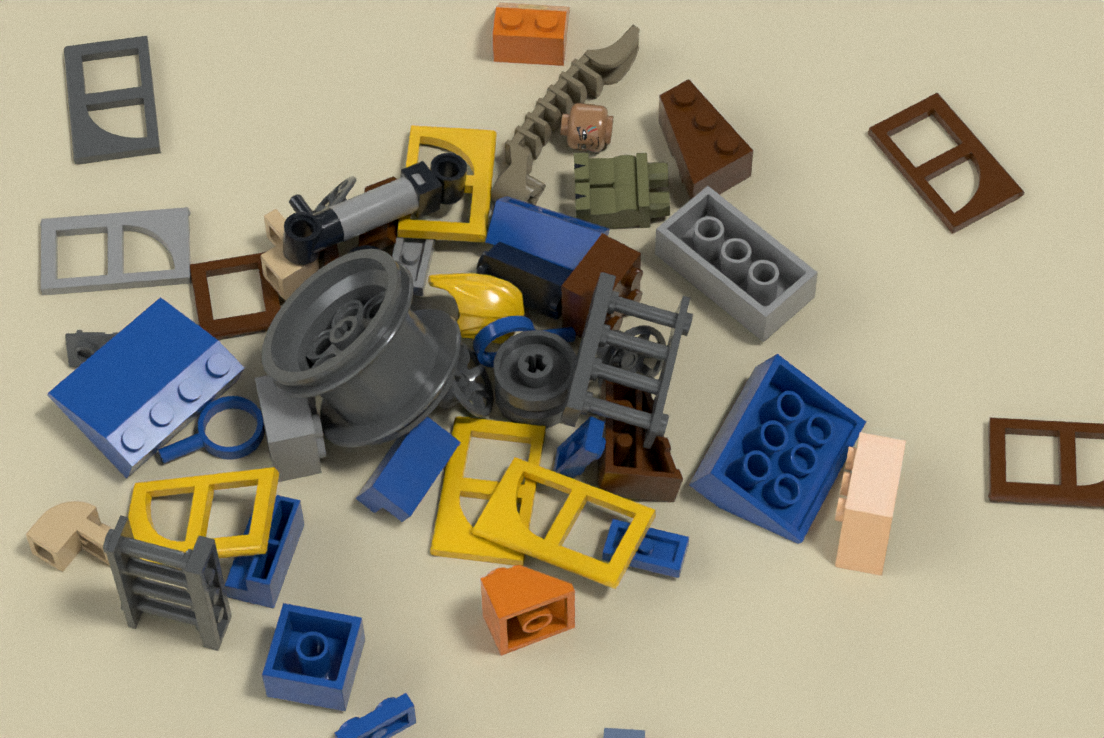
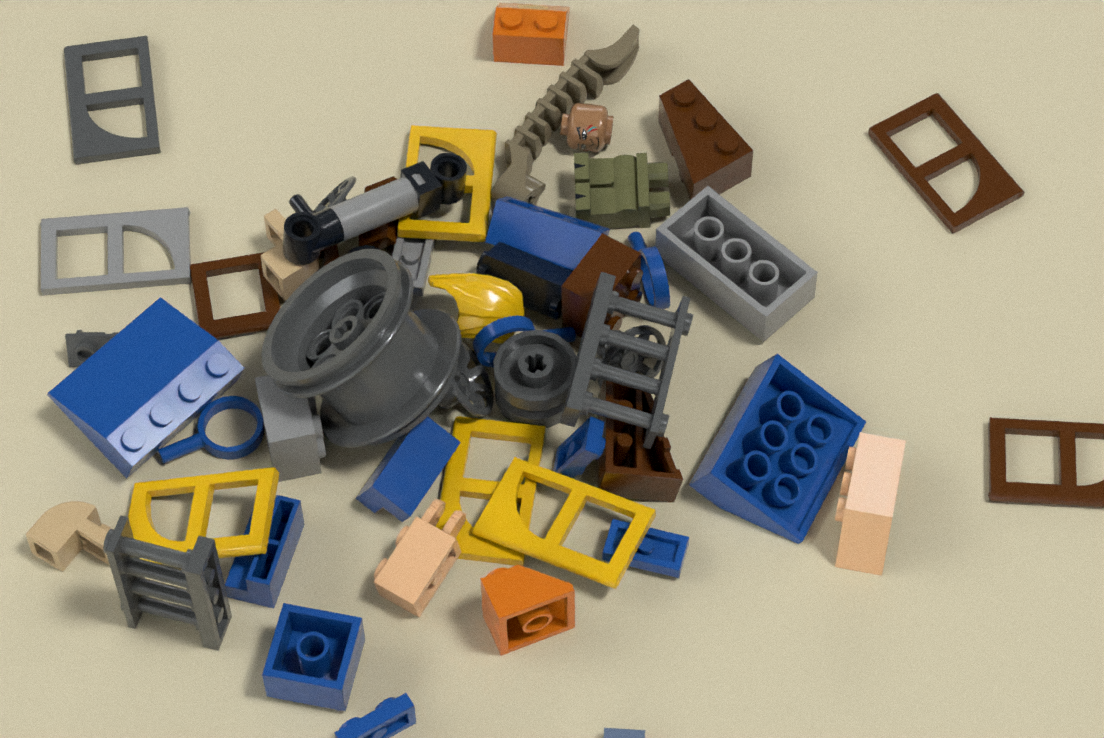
(420, 560): none -> light nougat hinge
(654, 274): none -> blue piece

